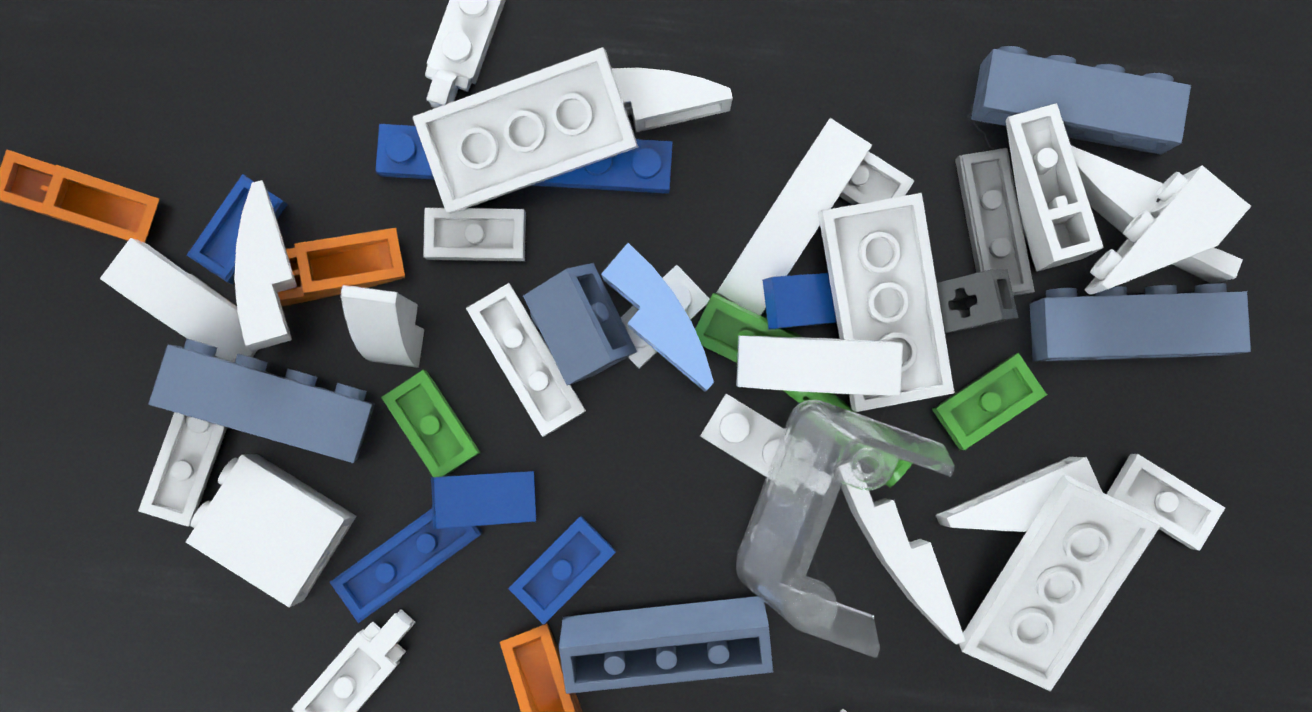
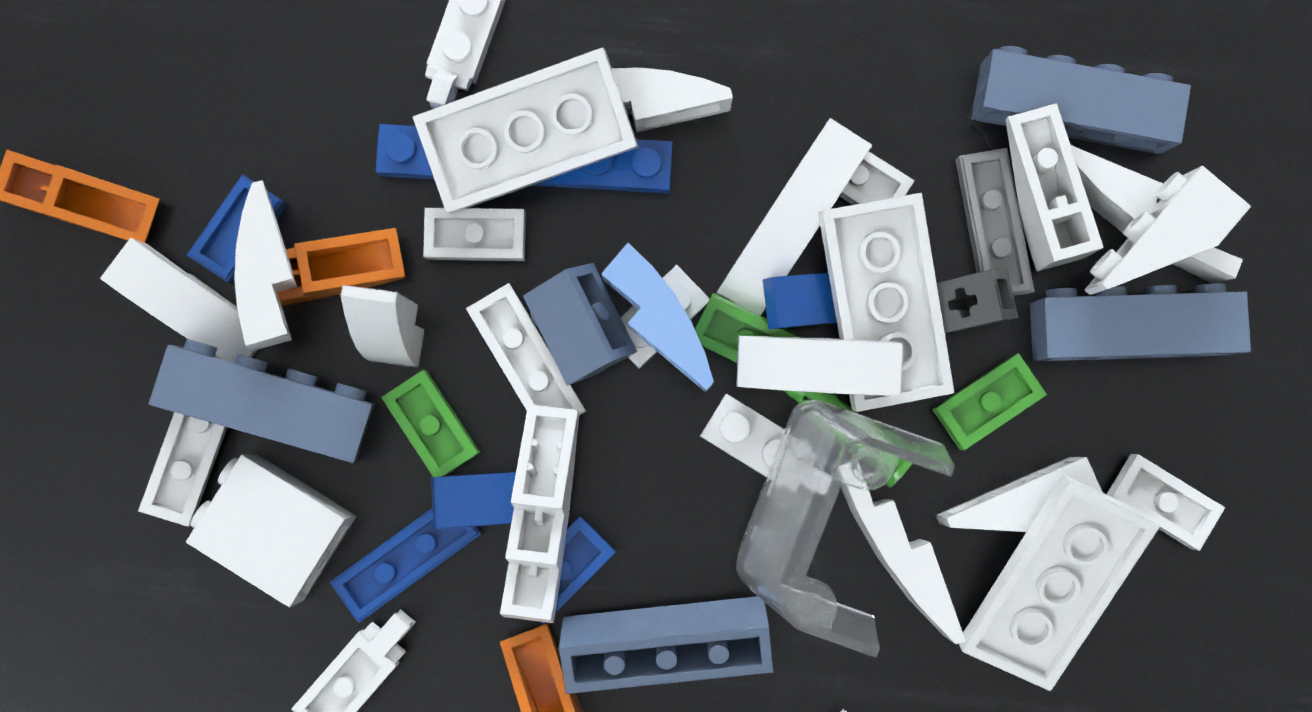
(540, 513): none -> white slope

